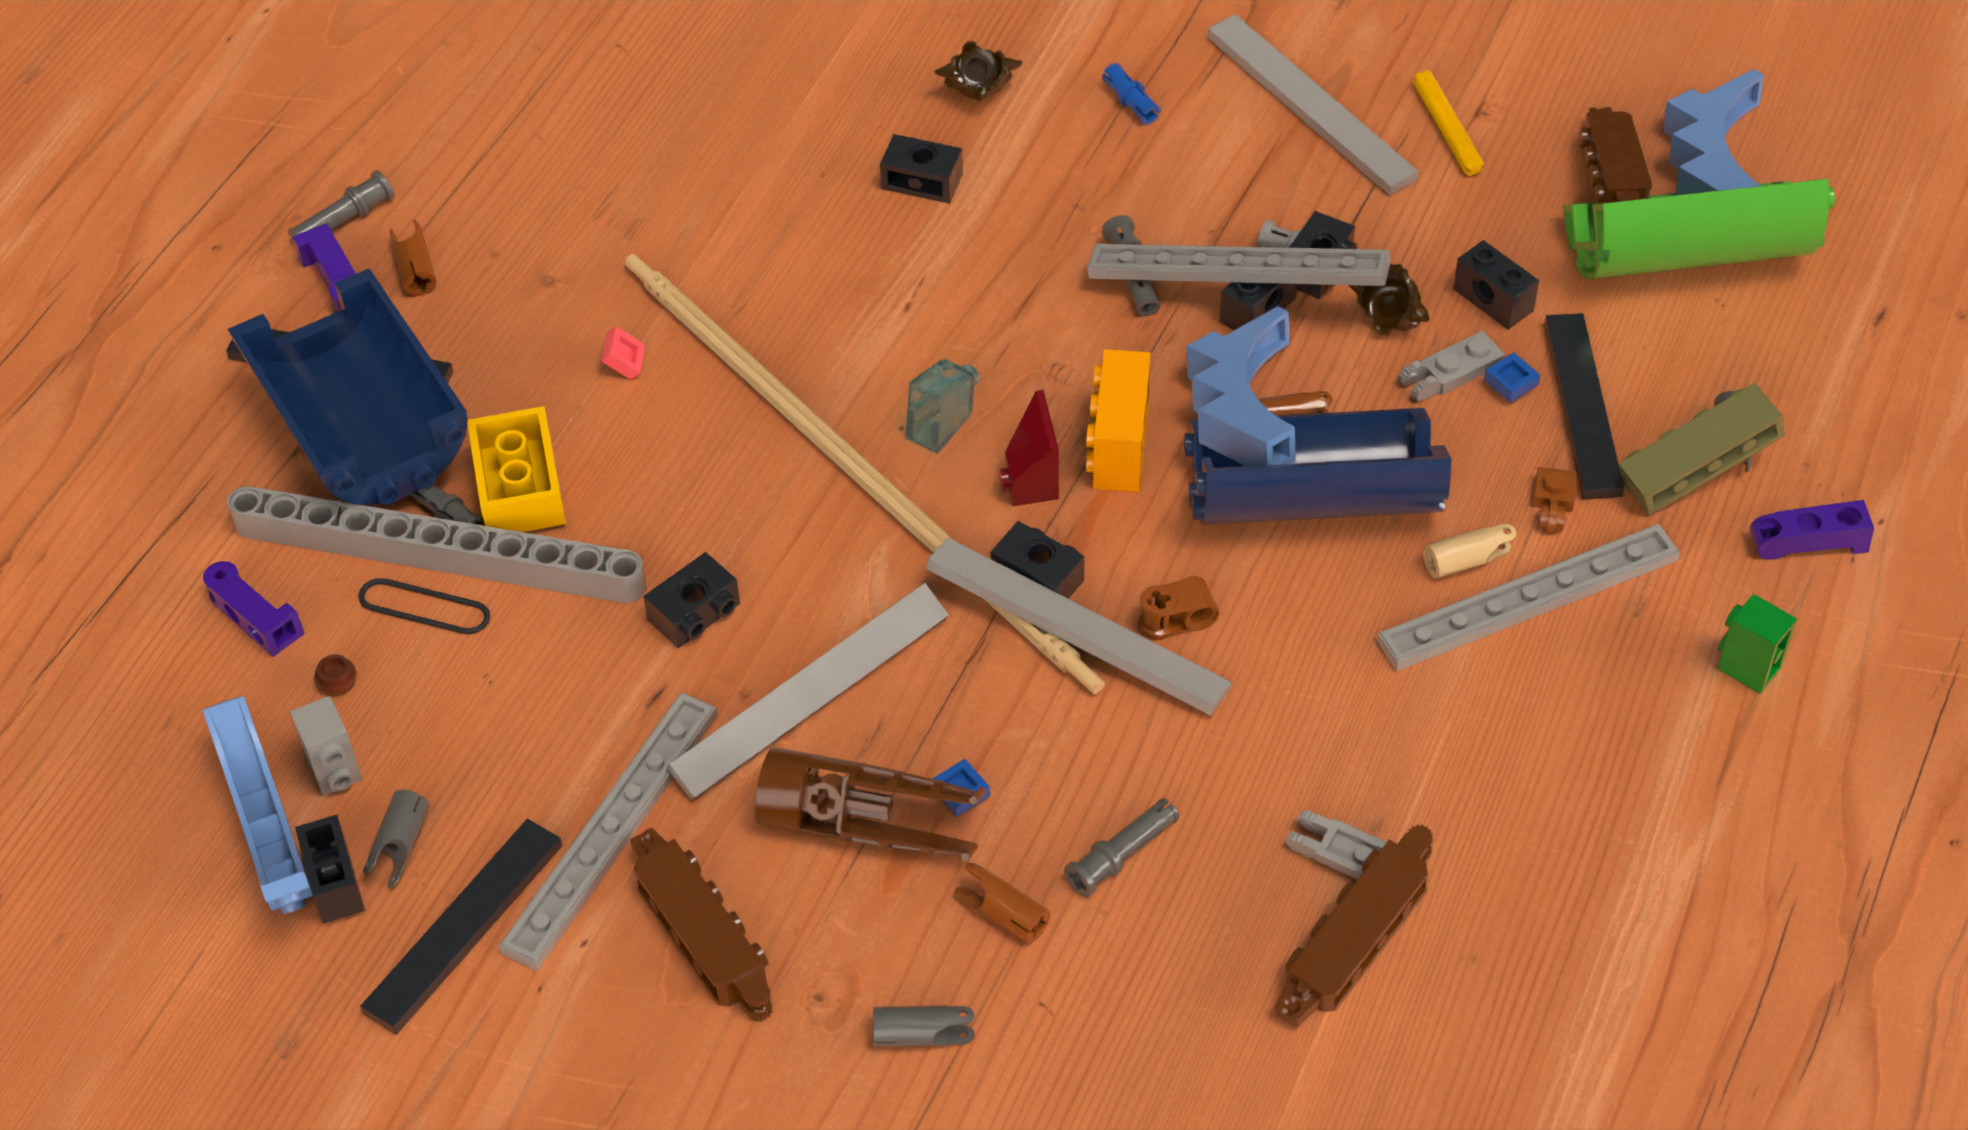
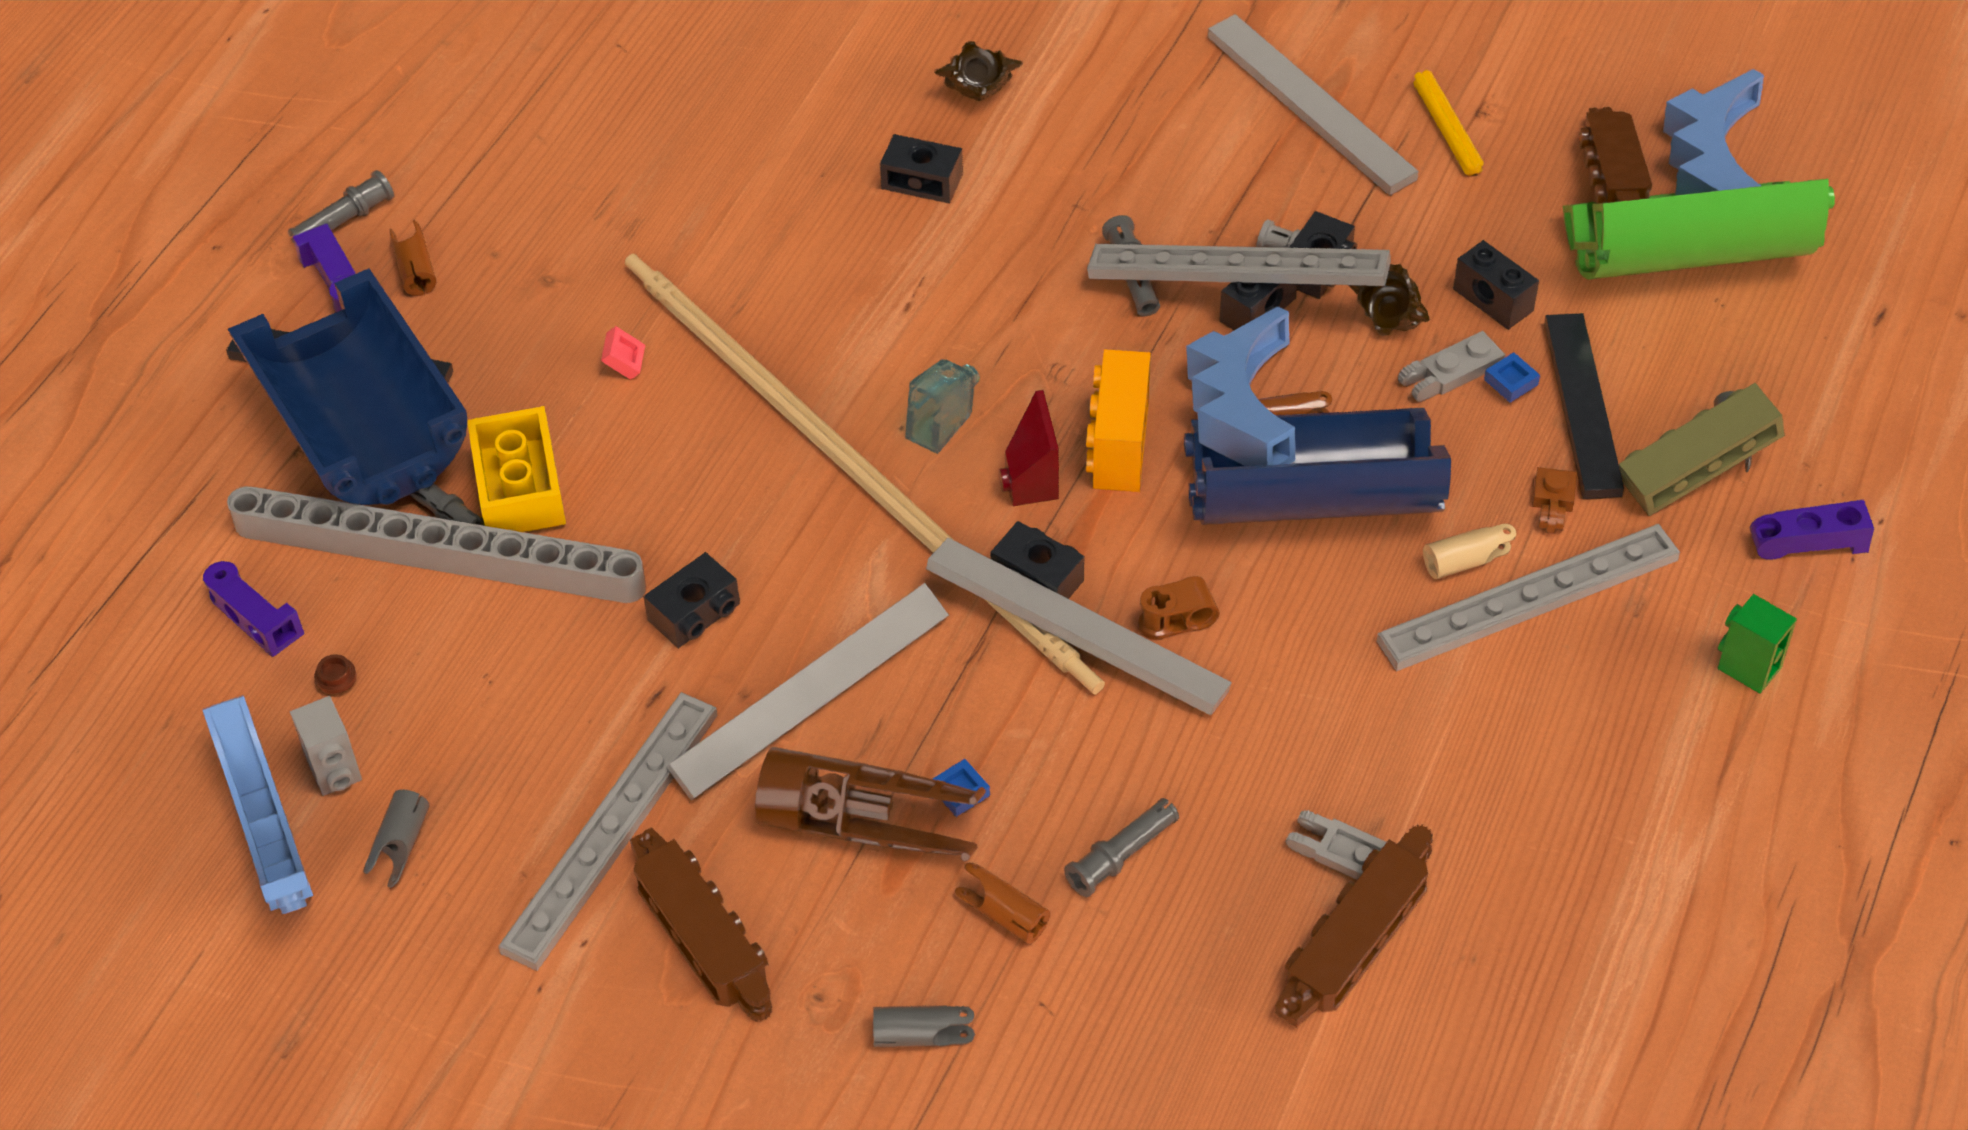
(330, 868): black brick -> none
(421, 619): black piece -> none
(461, 926): black tile -> none
(1131, 93): blue pin -> none

